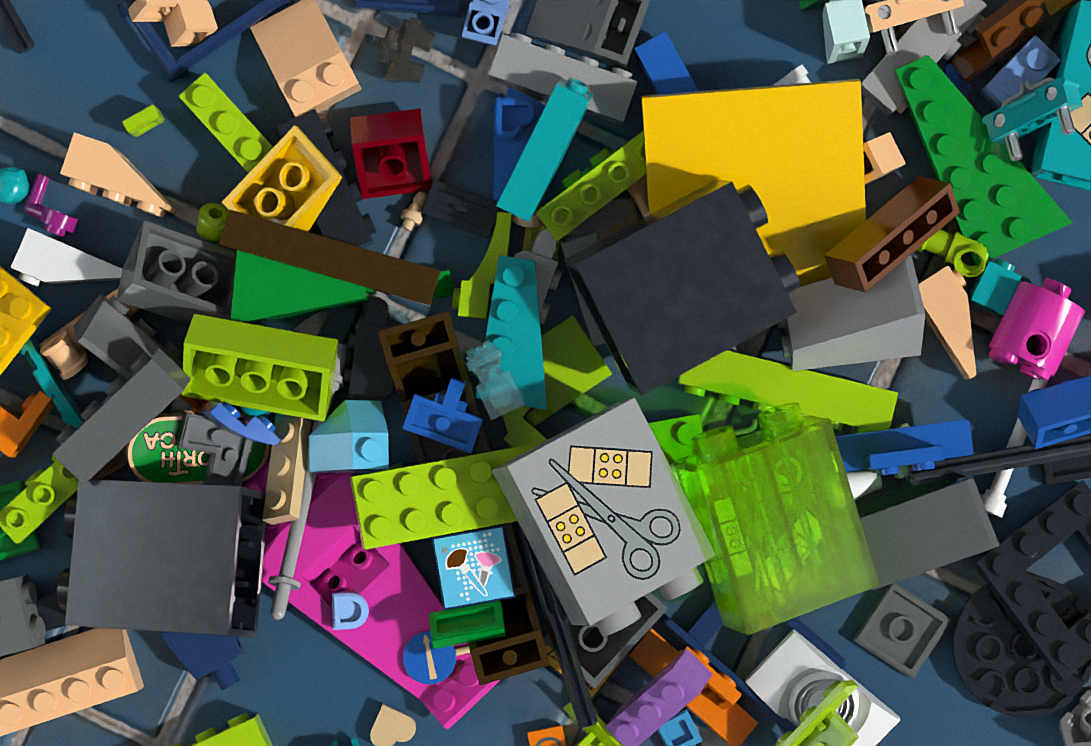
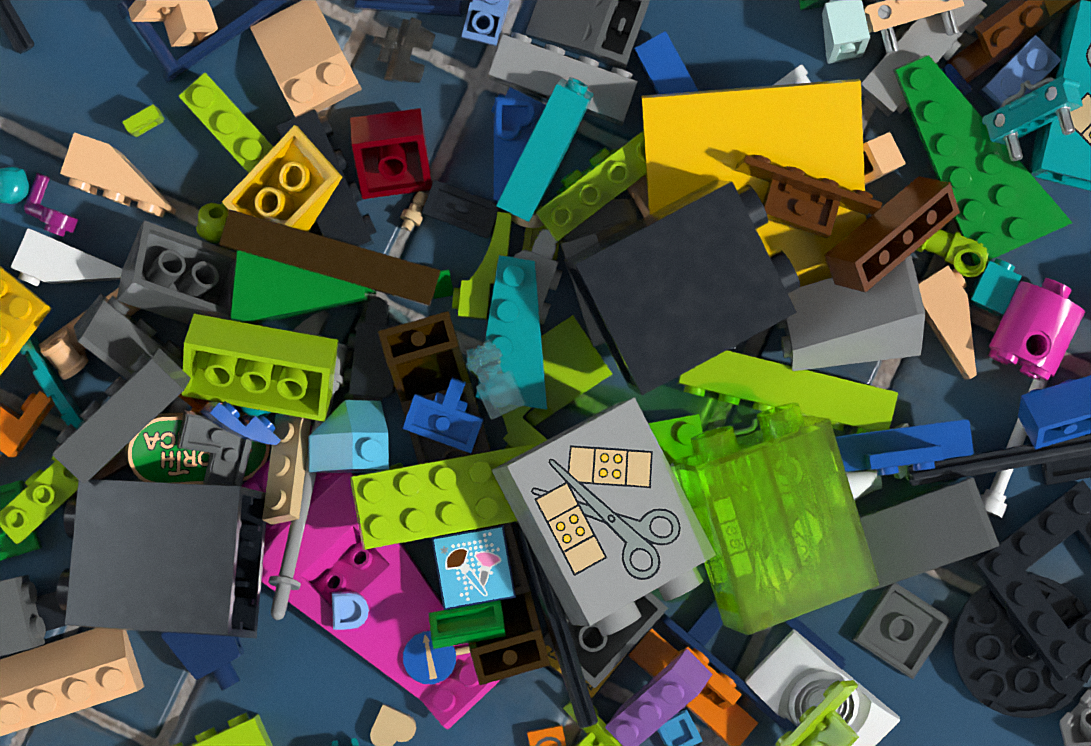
(804, 200): none -> reddish brown bracket

